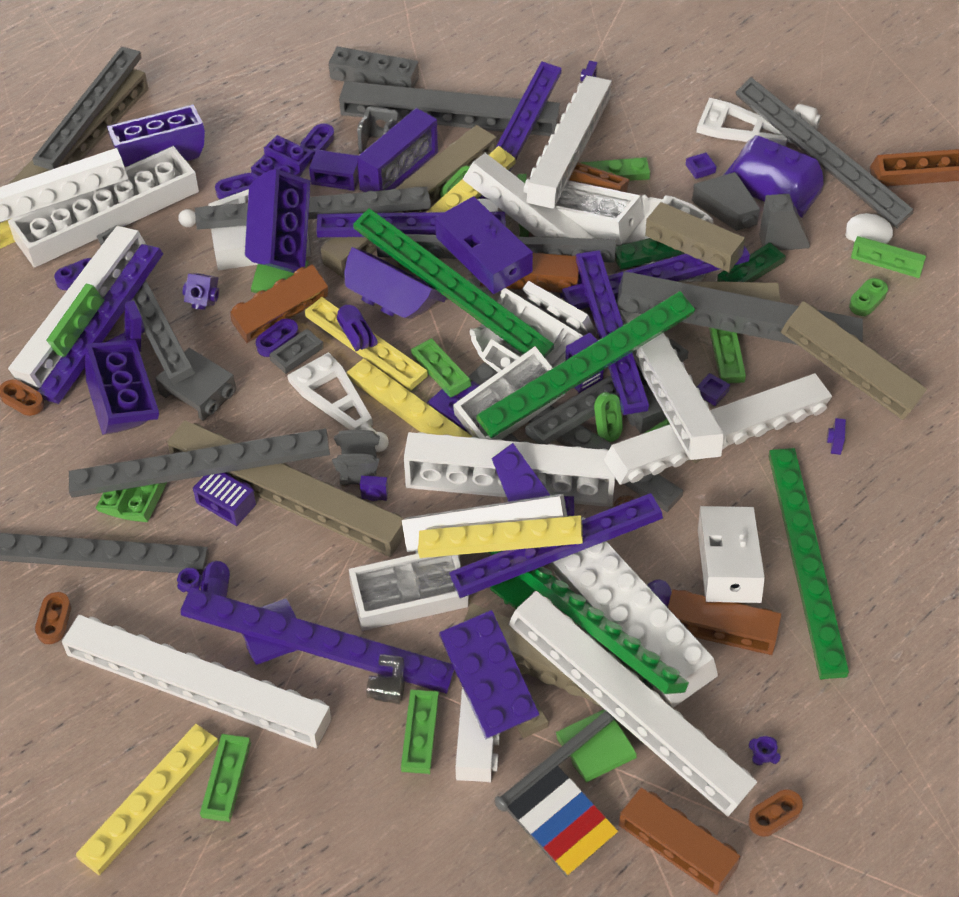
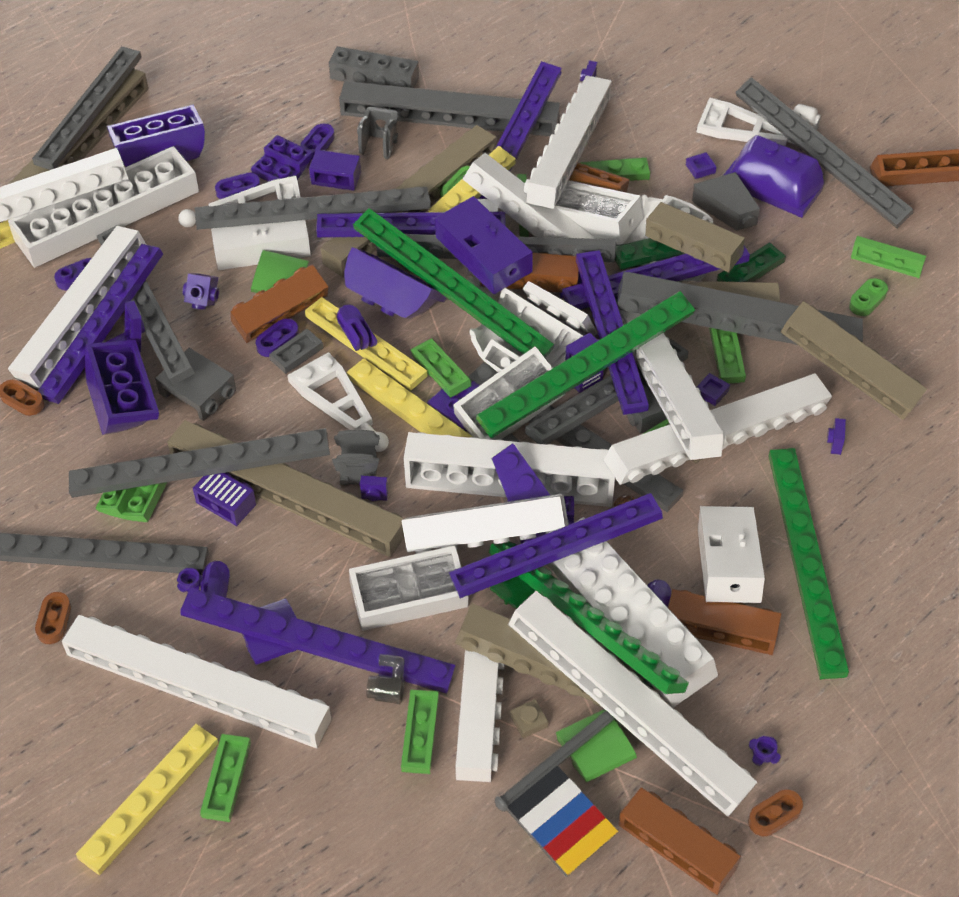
(75, 320): bright green plate -> none
(278, 220): dark purple windscreen -> none
(398, 152): dark purple brick -> none
(489, 674): dark purple plate -> none
(500, 536): light yellow plate -> none
(608, 416): bright green plate -> none
(782, 224): dark grey slope -> none
(870, 227): white dish -> none

